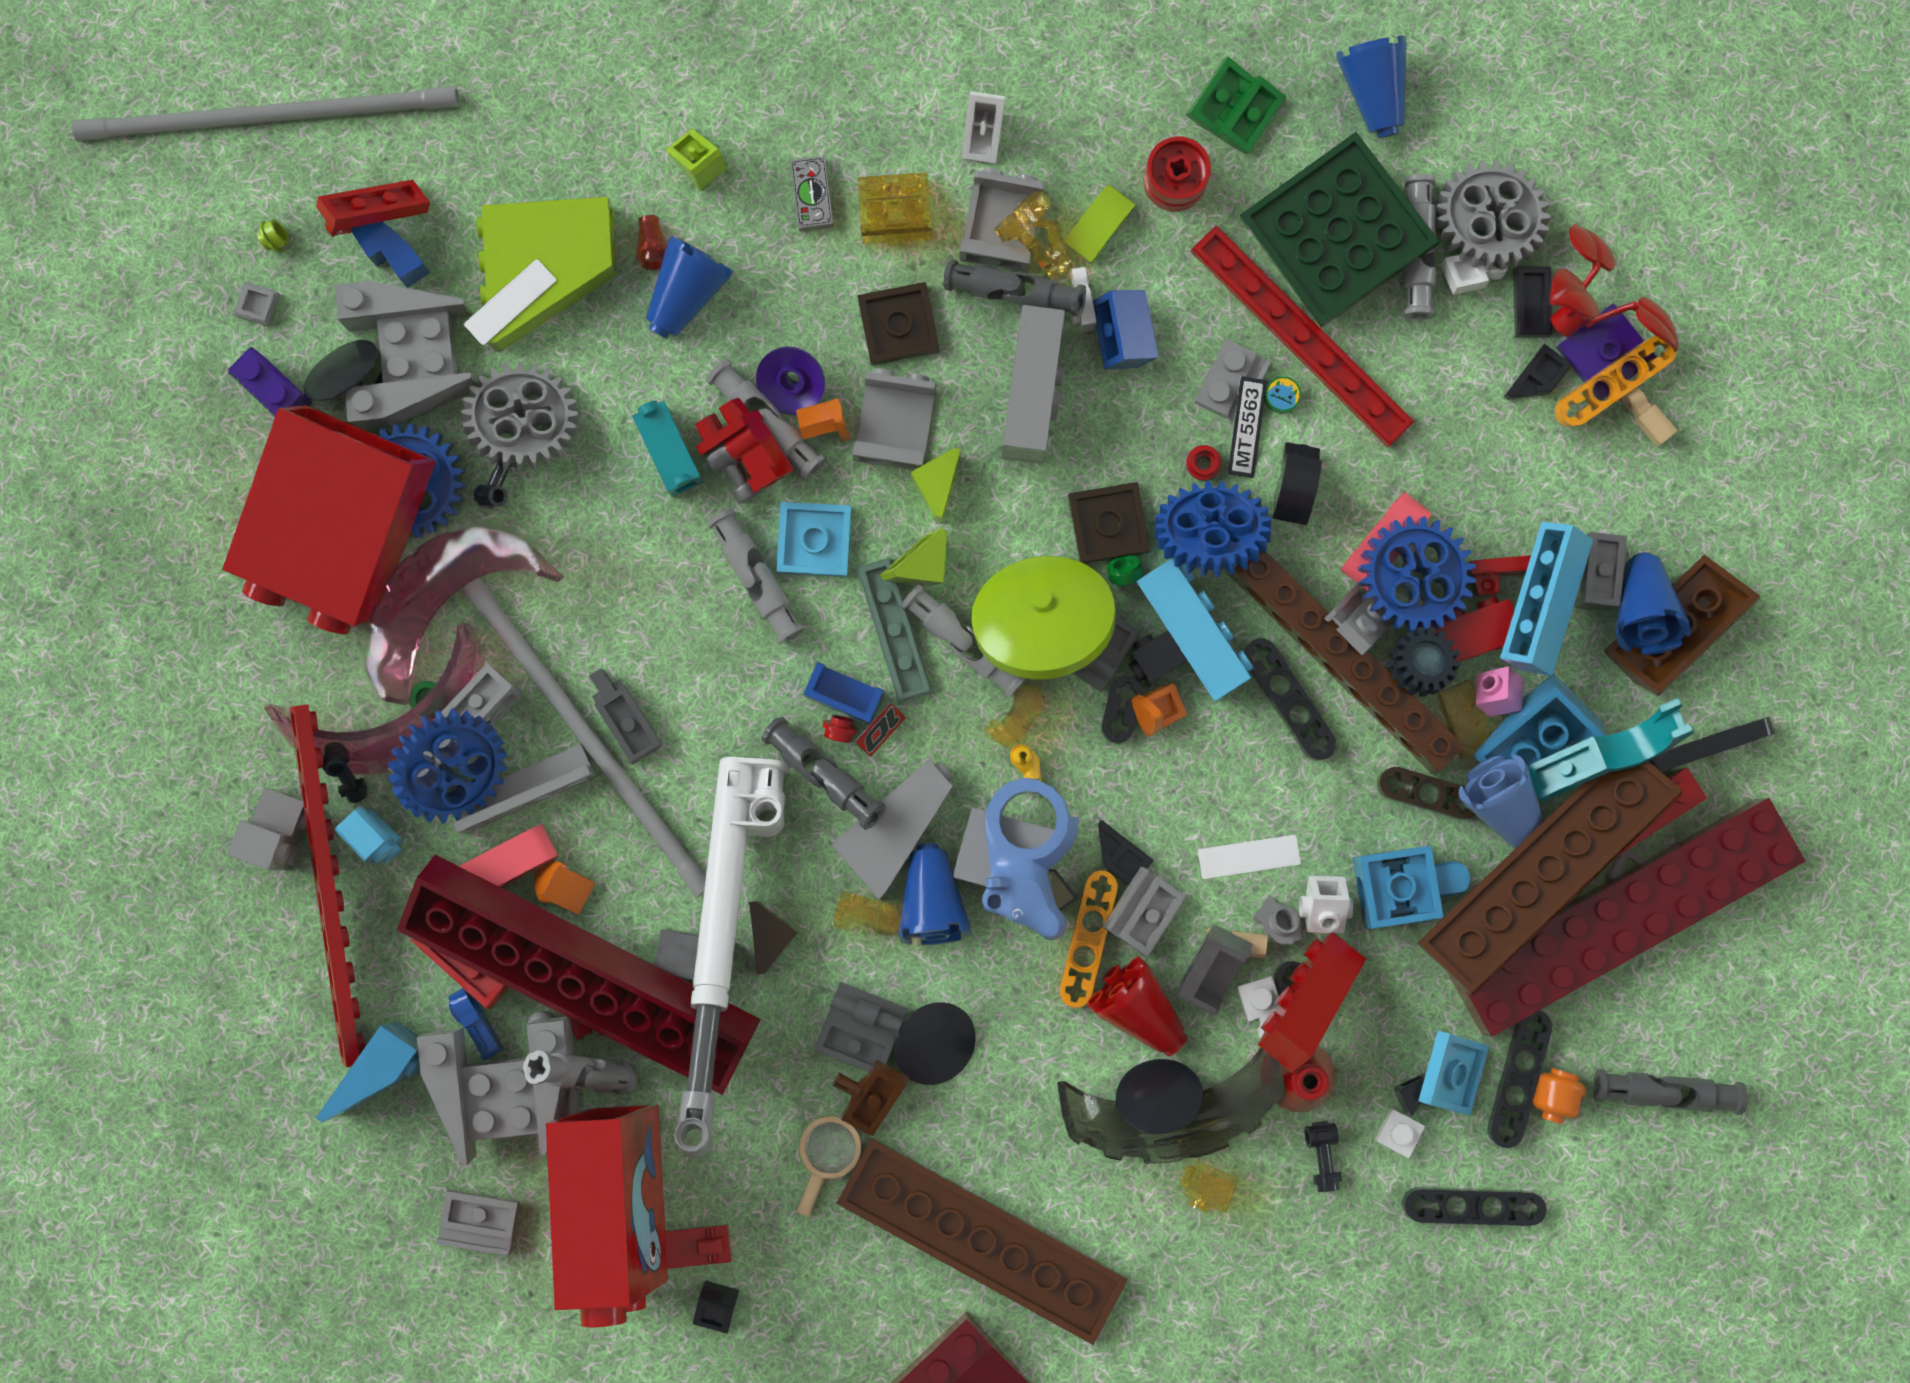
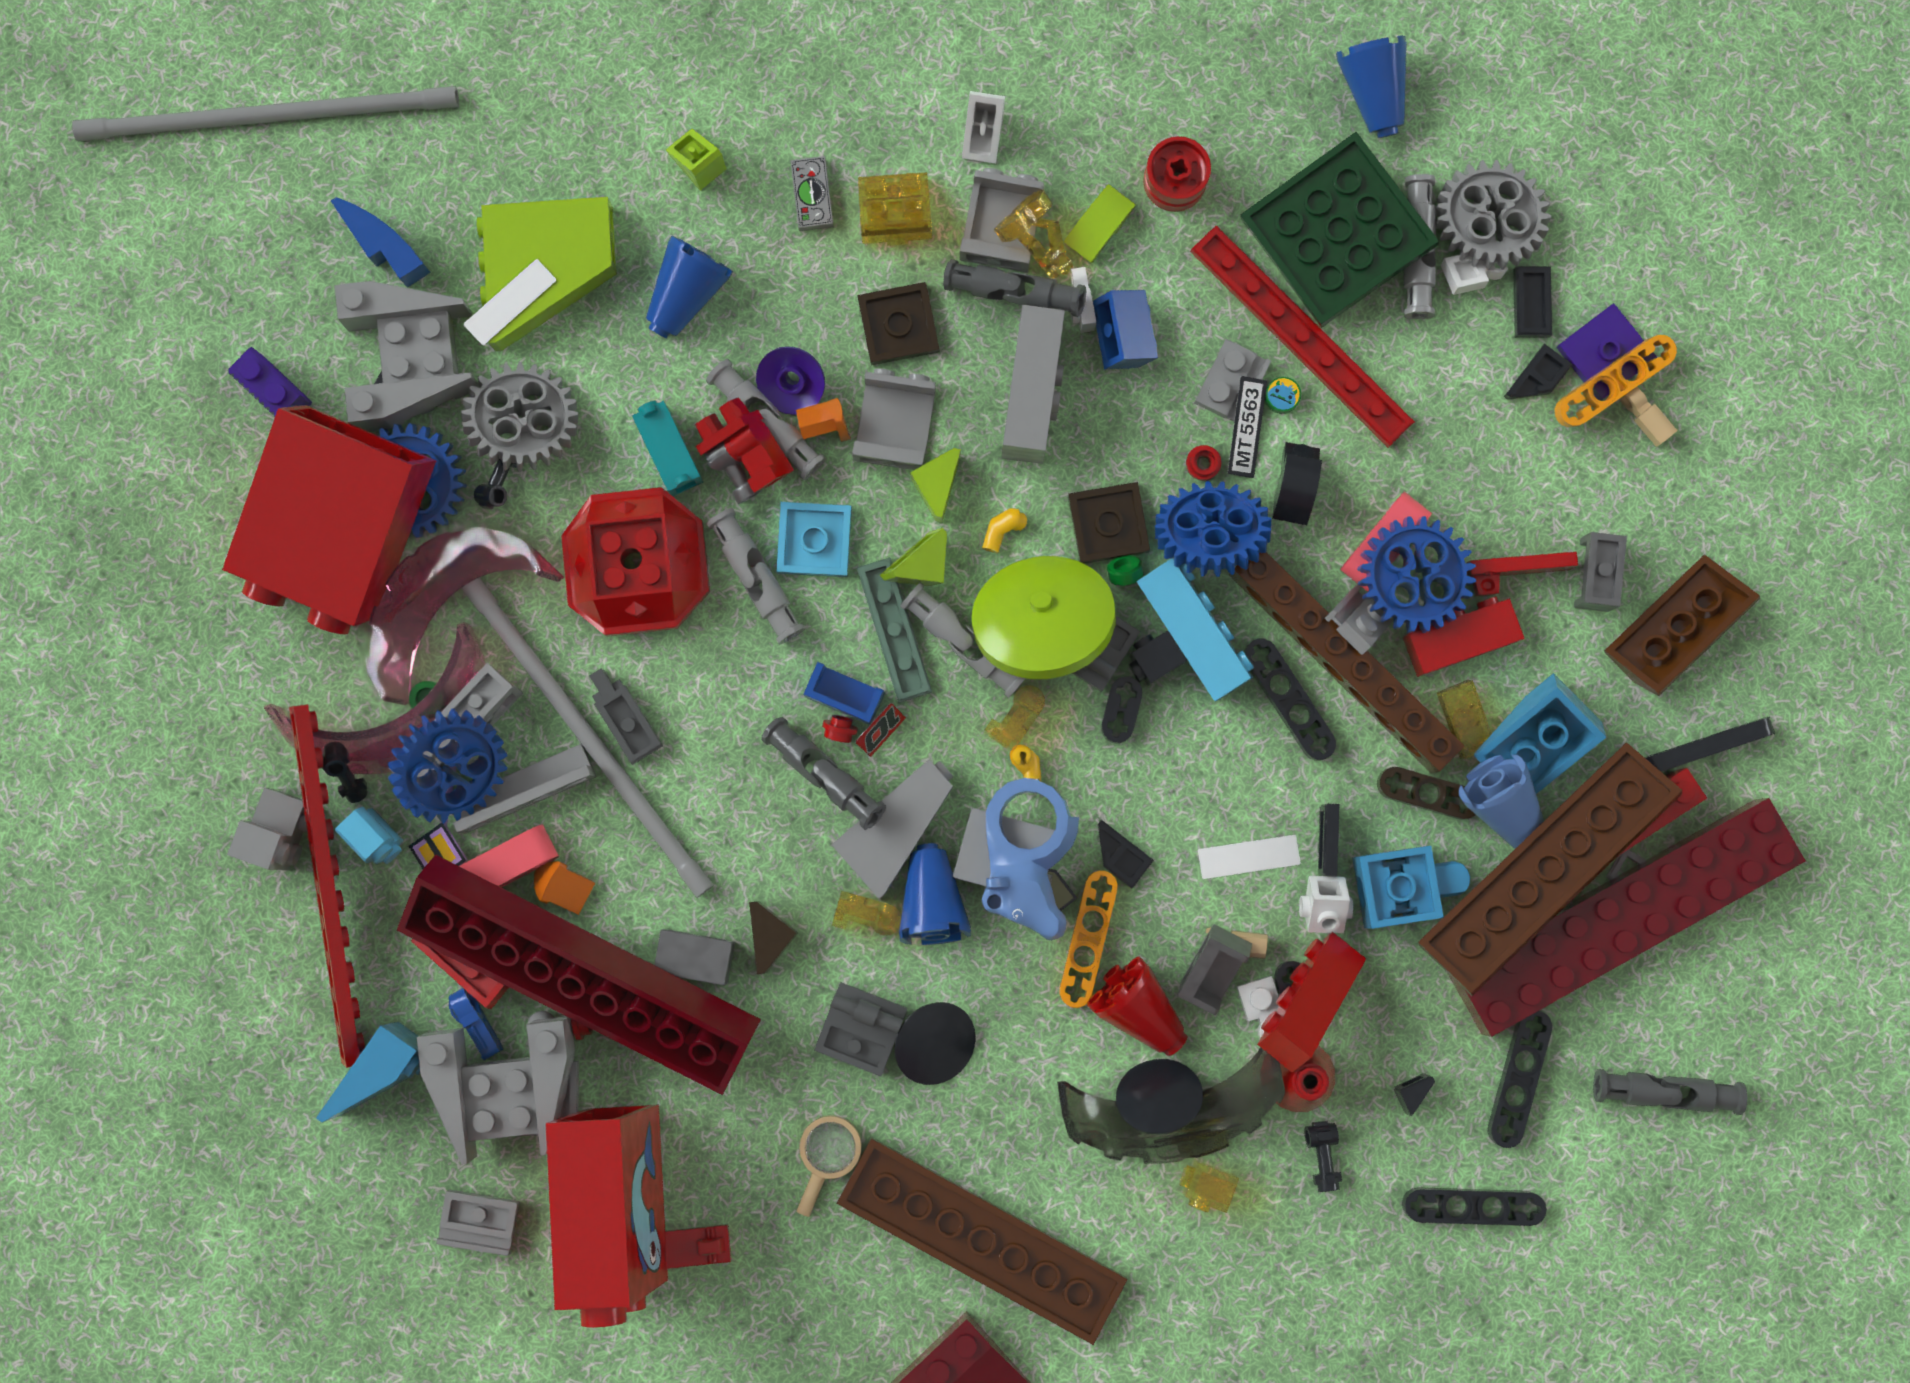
(256, 304): light grey tile -> none
(273, 235): lime plate -> none
(340, 370): black shield -> none
(371, 205): red hinge -> none
(438, 842): none -> piece
(573, 1071): light grey piece -> none
(650, 243): clear red cone -> none
(664, 585): none -> red piece
(715, 1306): black slope -> none
(740, 798): white piece -> none
(871, 1096): reddish brown plate -> none
(999, 525): none -> yellow arm
(1144, 911): light grey plate -> none
(1158, 708): orange tile -> none
(1236, 105): green slope -> none
(1280, 922): light grey animal -> none
(1328, 840): none -> black tile
(1399, 1133): white plate -> none
(1424, 661): black wheel -> none
(1453, 1073): medium azure tile -> none
(1499, 691): bright pink plate -> none
(1546, 598): medium azure brick -> none
(1559, 1095): orange head -> none
(1579, 306): red plant -> none
(1610, 752): teal piece -> none
(1649, 608): blue cone -> none

